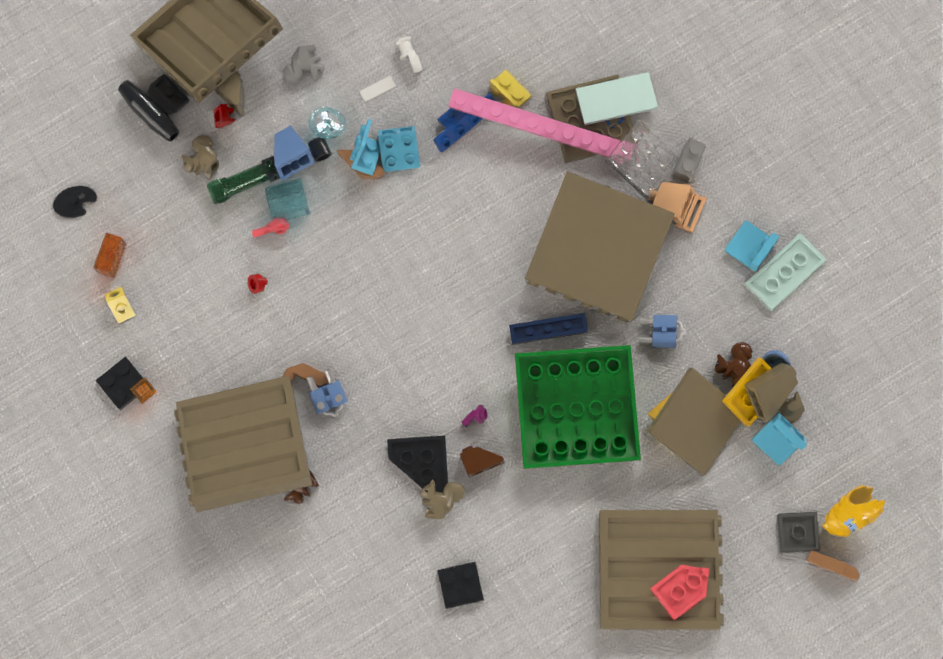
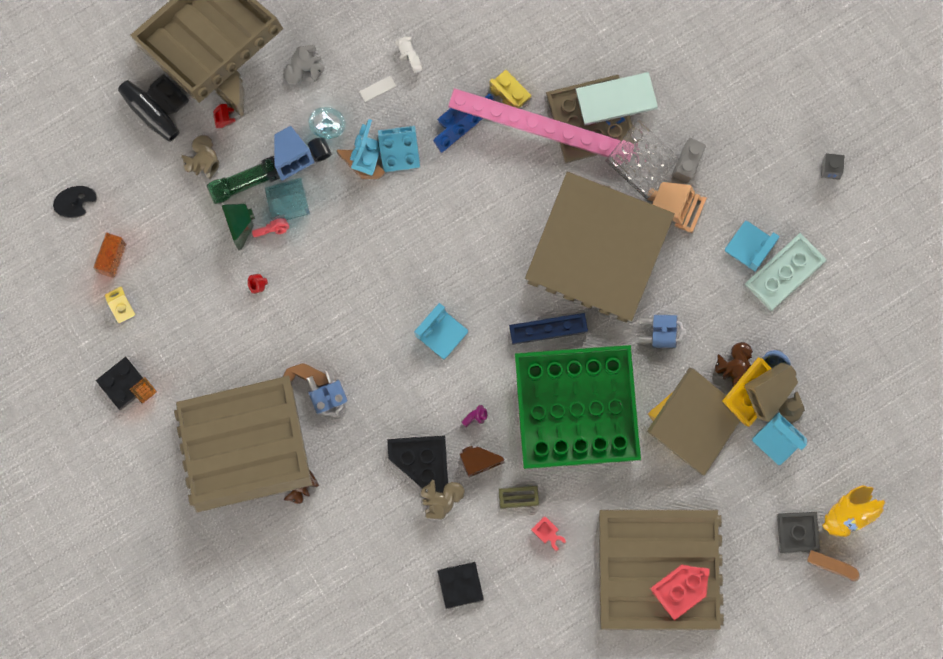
(239, 222): none -> dark green slope
(440, 332): none -> medium azure bracket
(518, 497): none -> olive tile
(546, 531): none -> coral plate
(832, 166): none -> dark grey brick

